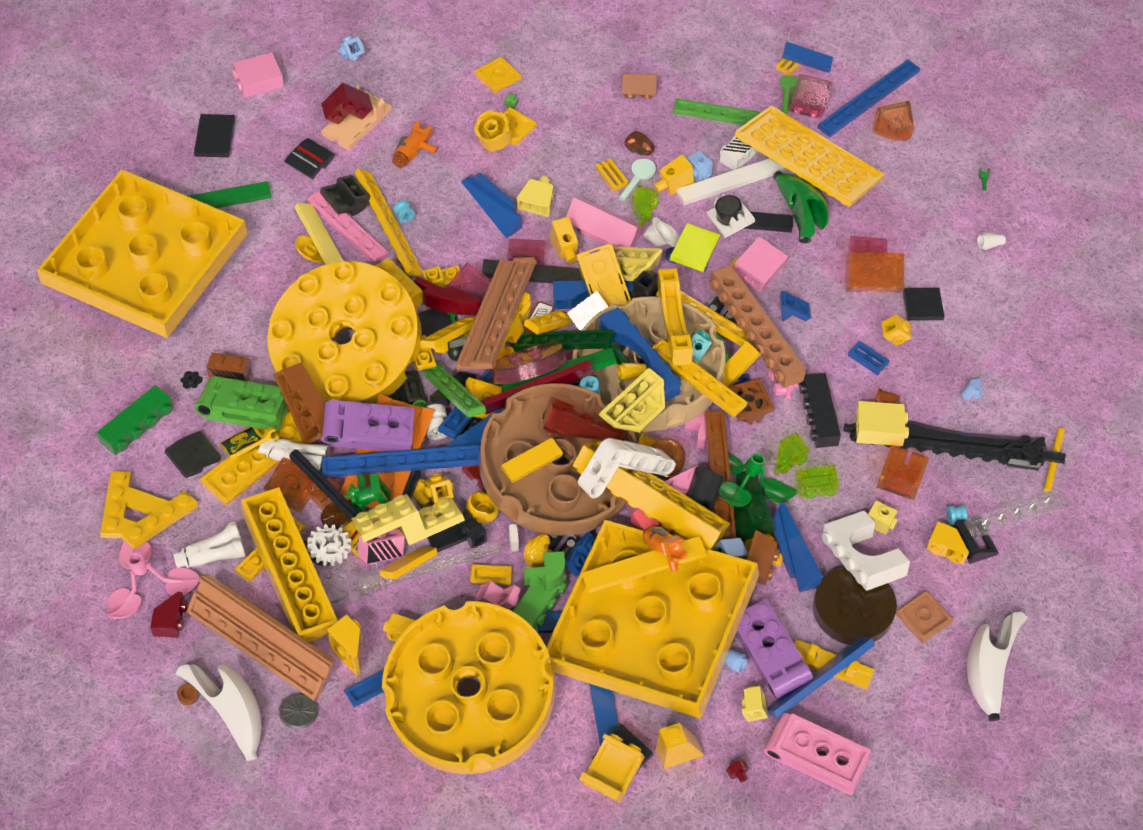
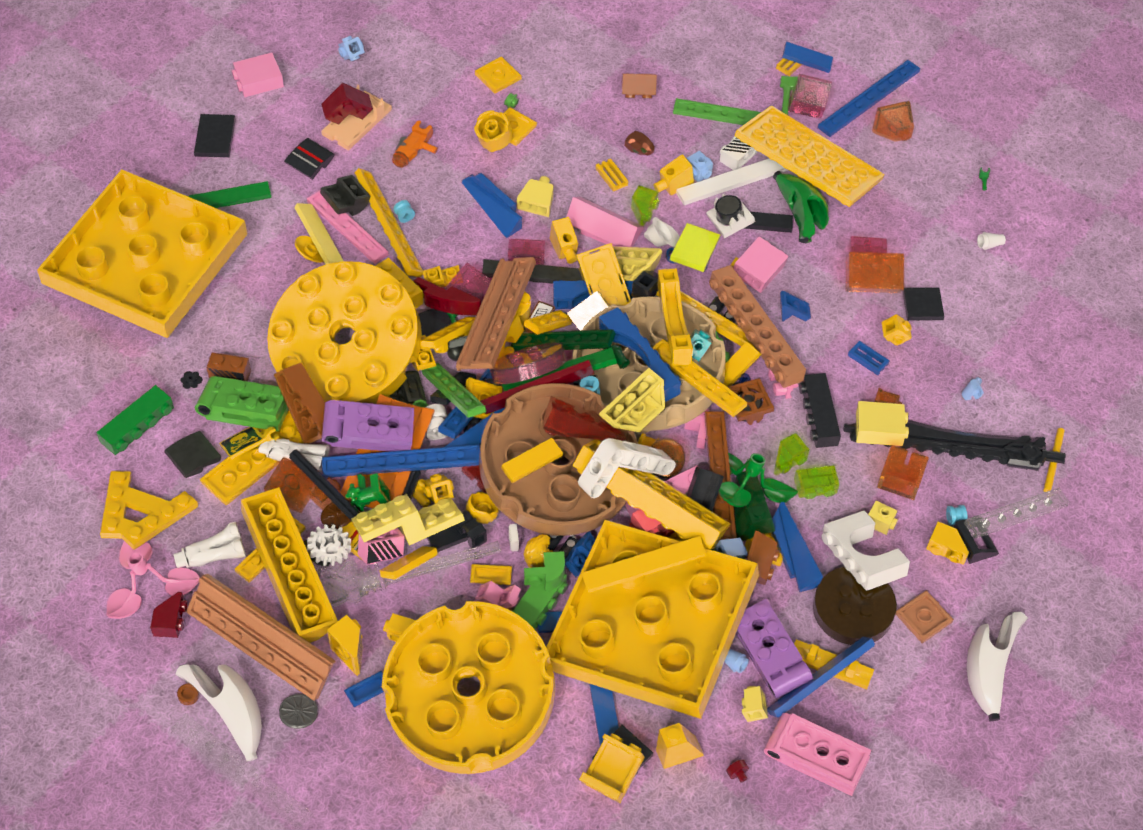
(629, 371): yellow cone -> none
(641, 169): light aqua piece -> none
(663, 542): orange piece -> none

